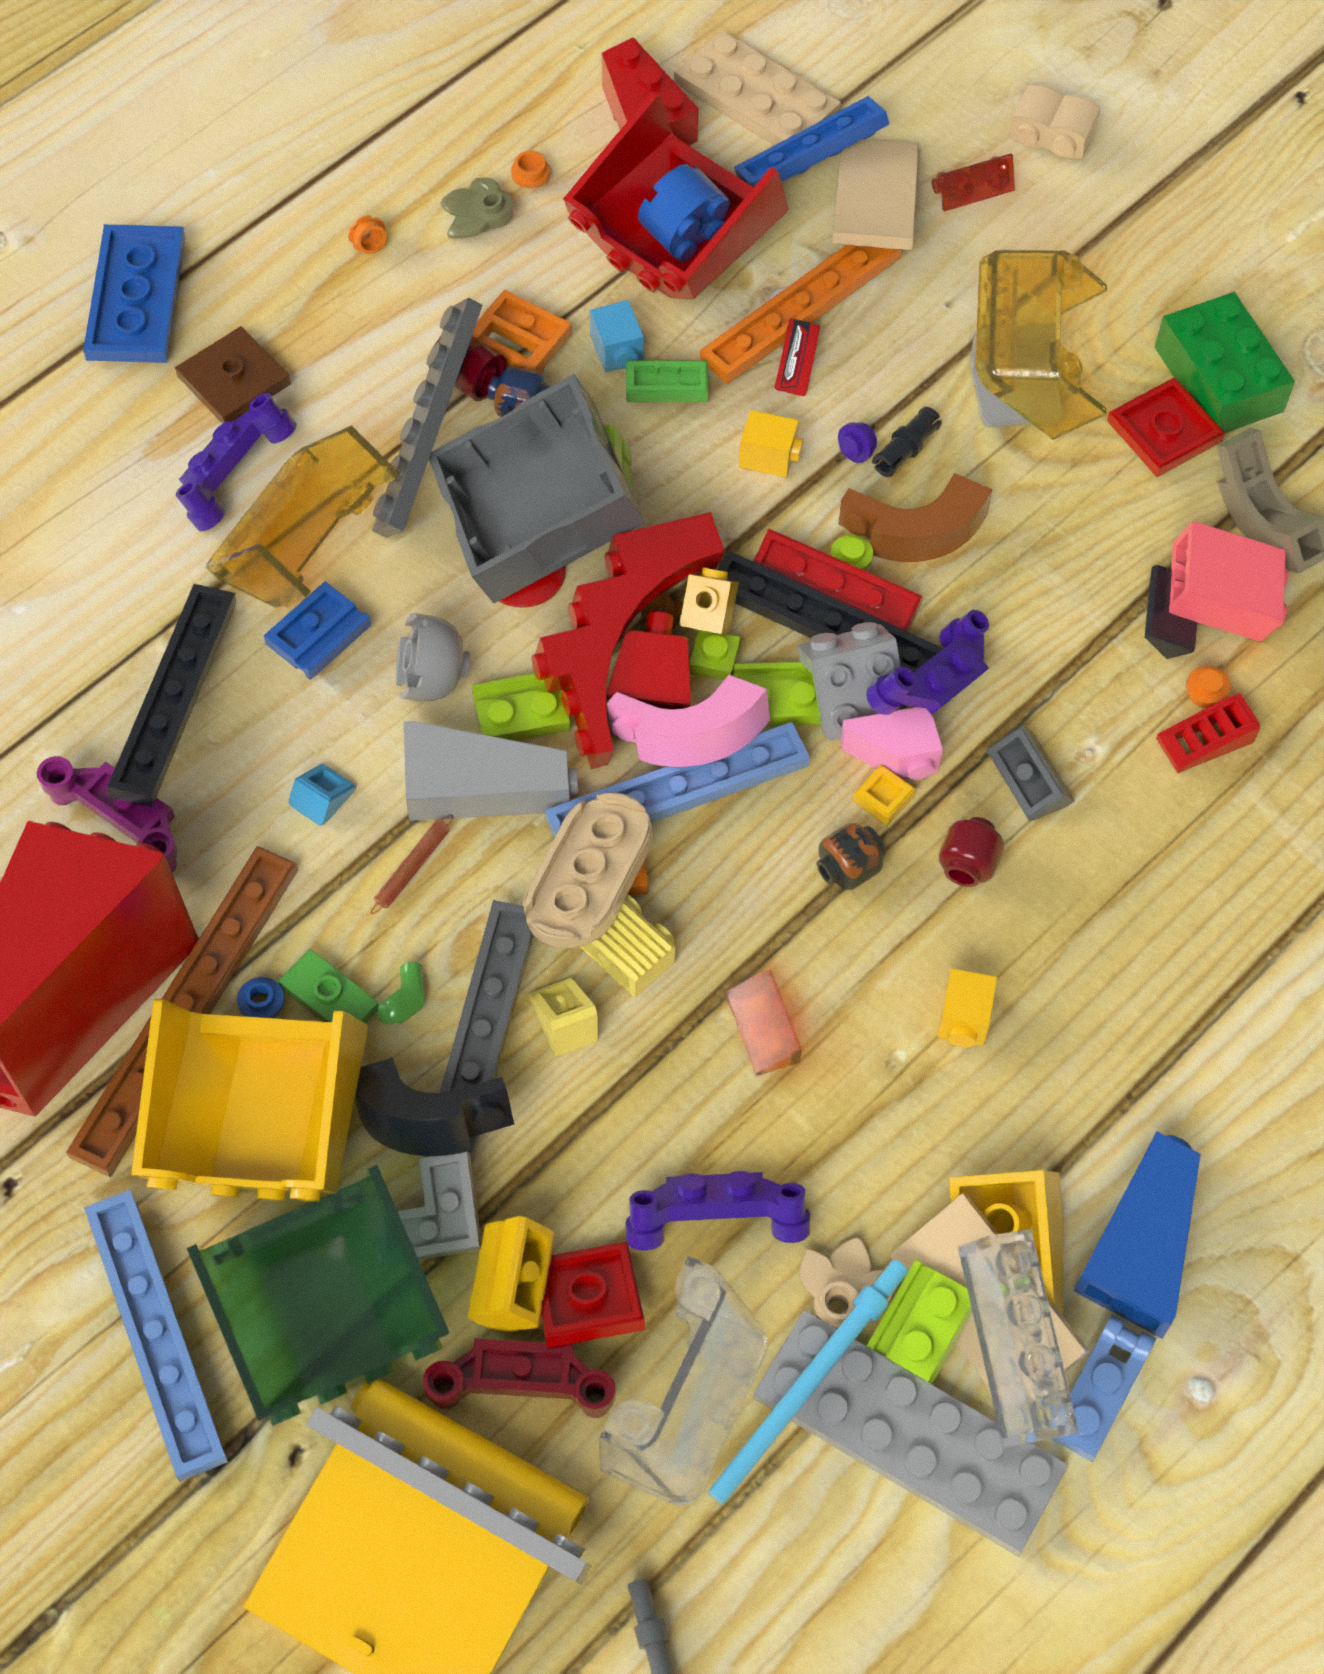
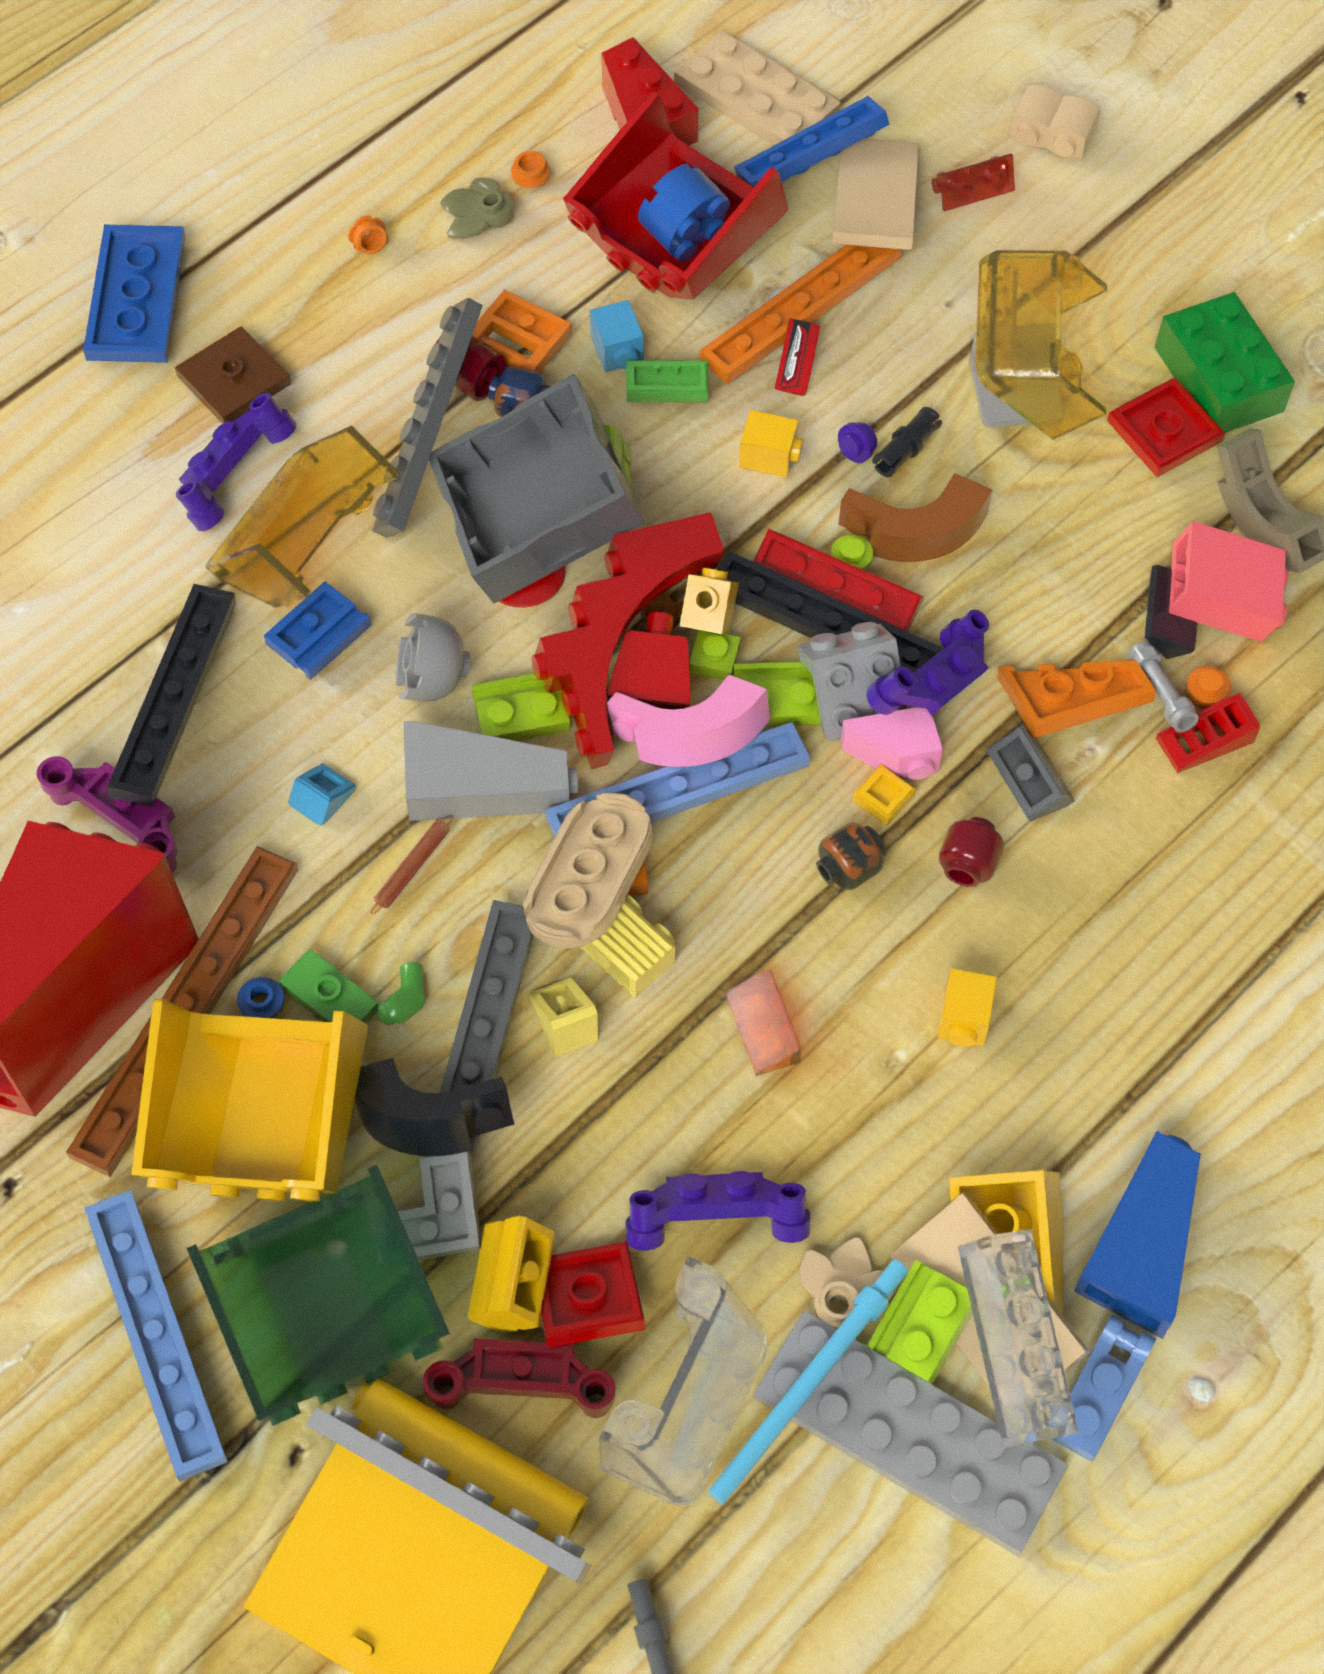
(1065, 698): none -> orange wing
(1178, 710): none -> light grey bar

